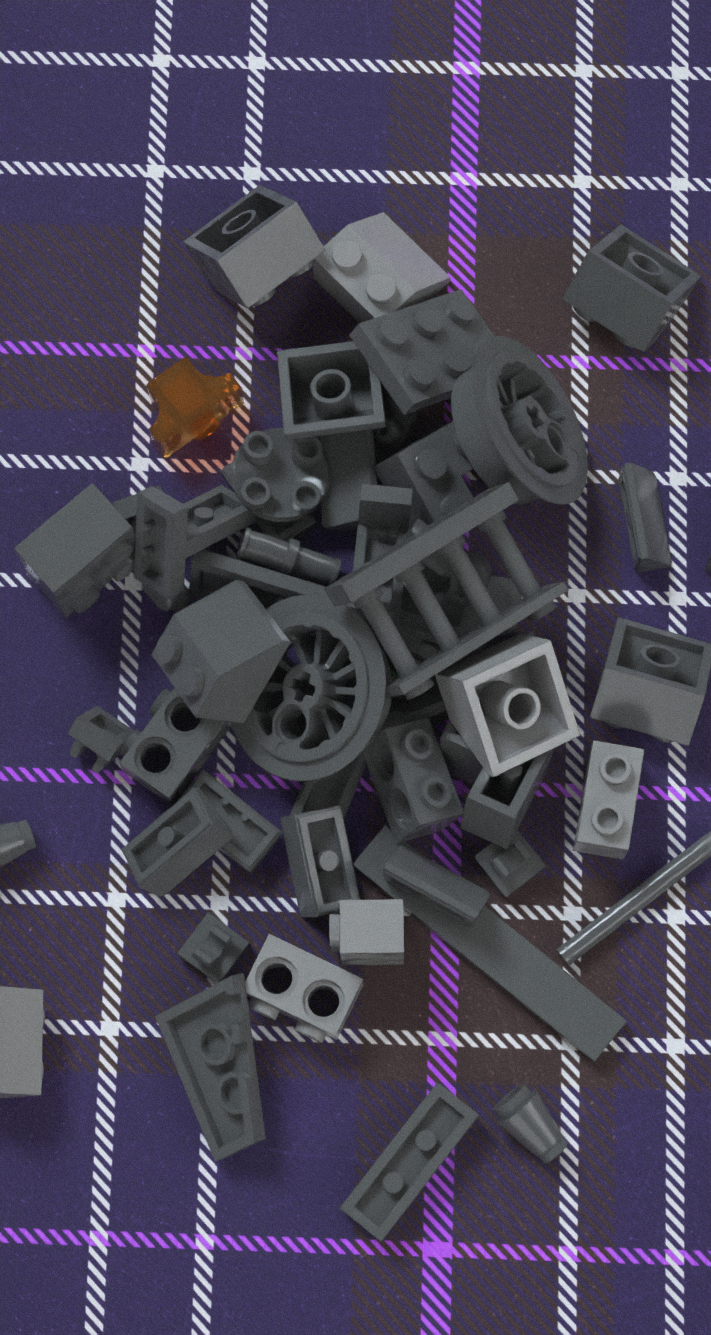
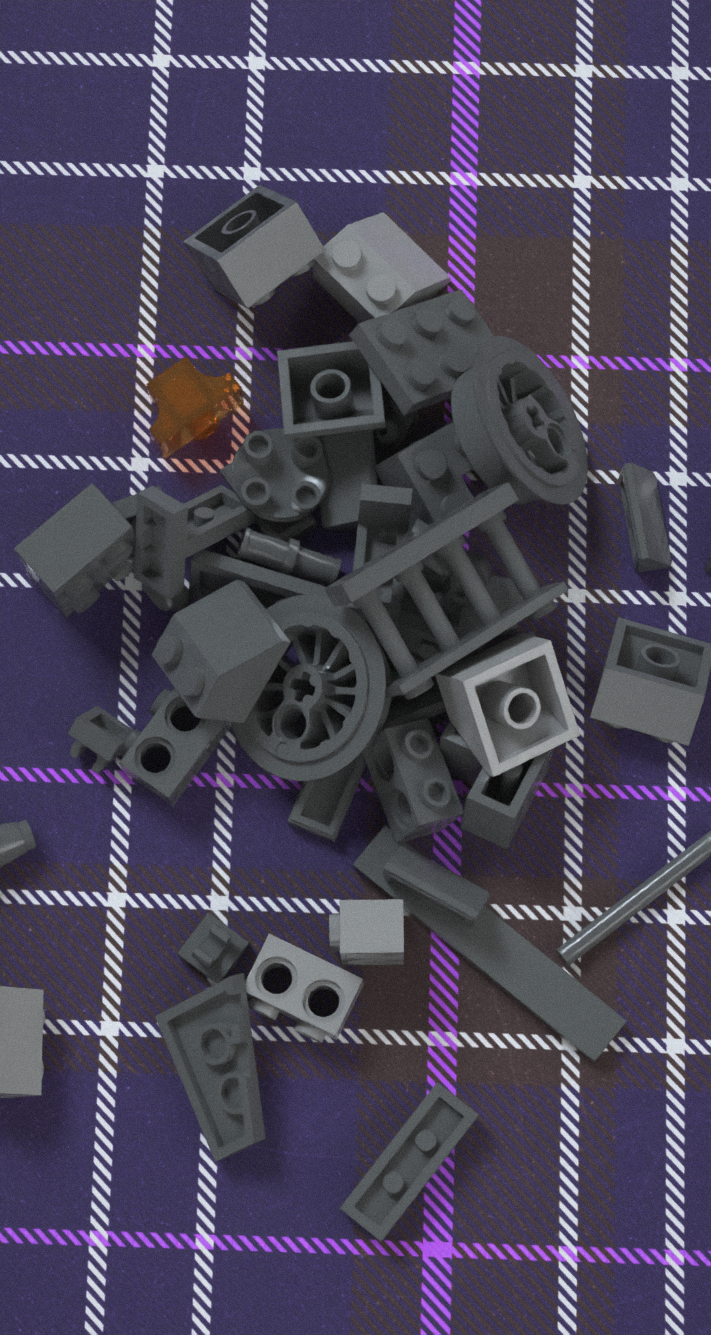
(176, 843): dark grey slope -> none
(251, 831): dark grey plate -> none
(319, 860): dark grey slope -> none
(509, 867): dark grey tile -> none
(530, 1123): dark grey cone -> none
(608, 800): light grey brick -> none
(630, 287): dark grey slope -> none

